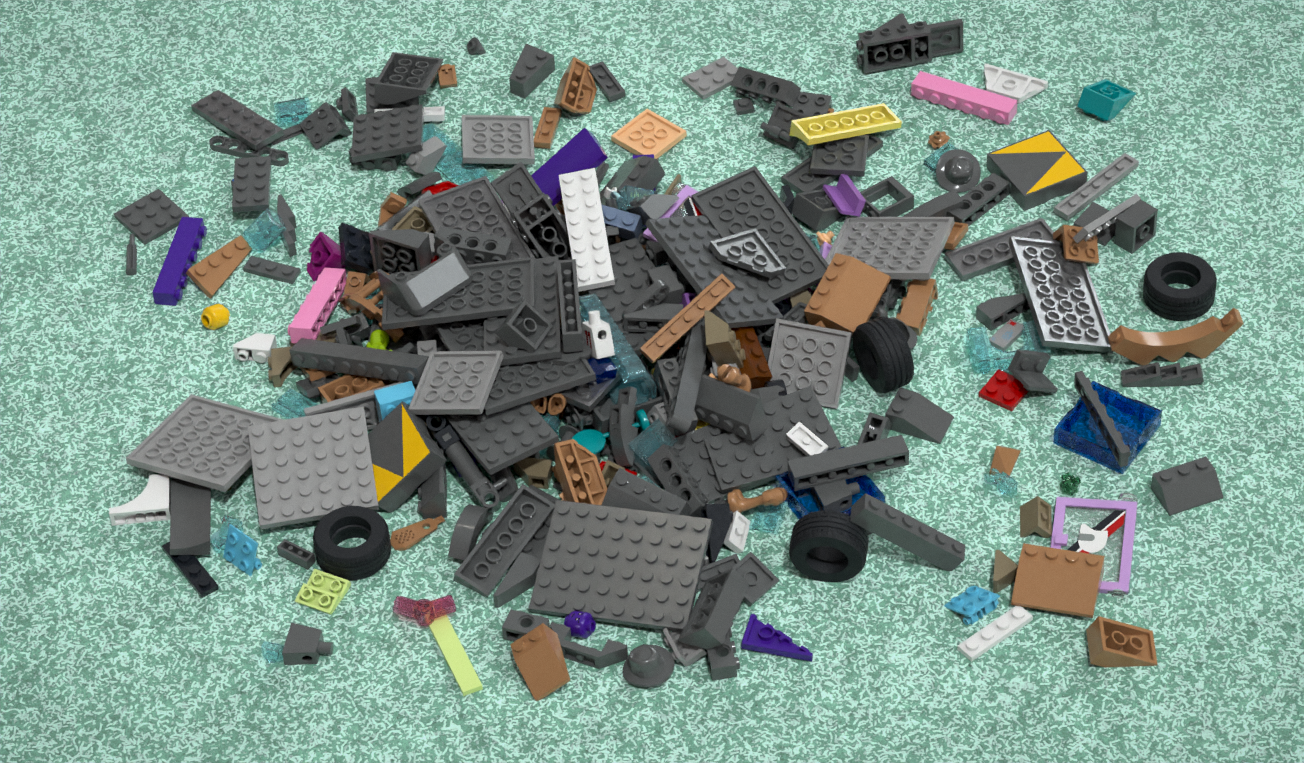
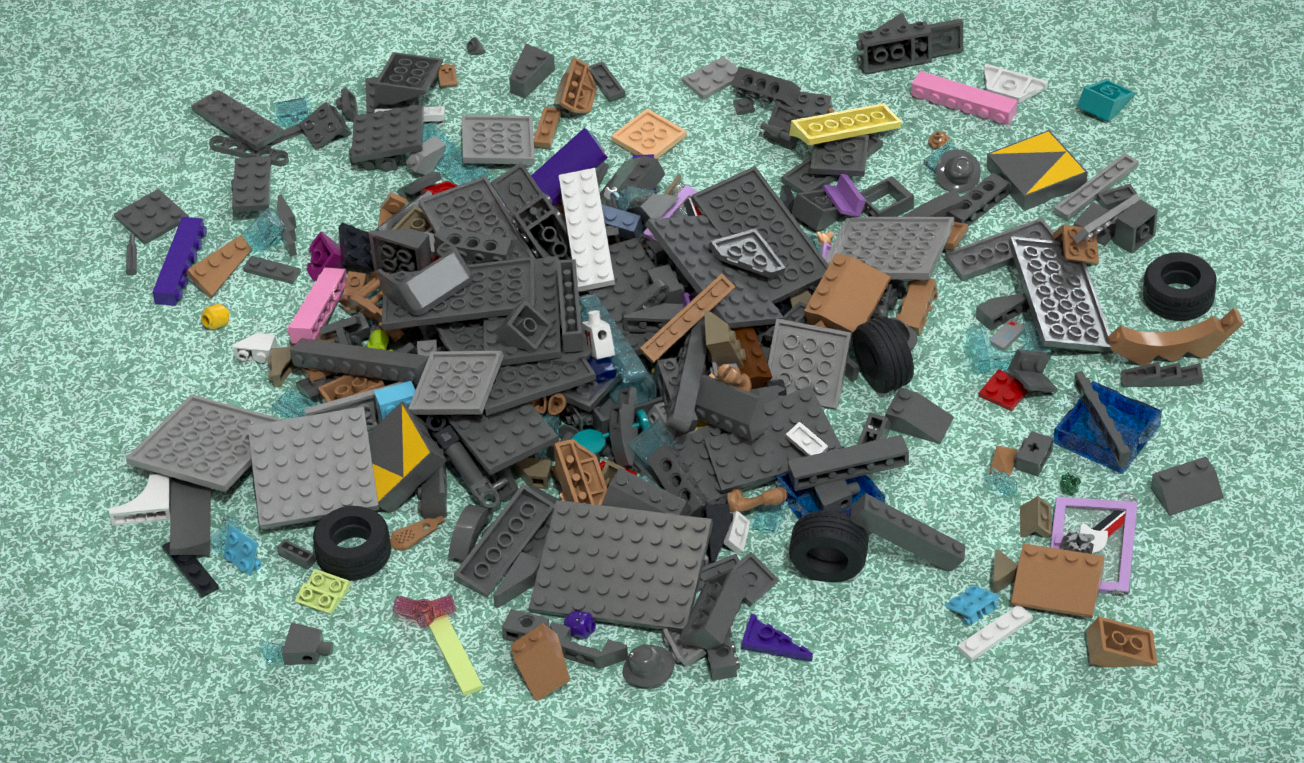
(1034, 453): none -> dark grey brick
(1068, 543): none -> dark grey gear
(1116, 196): none -> dark grey plate

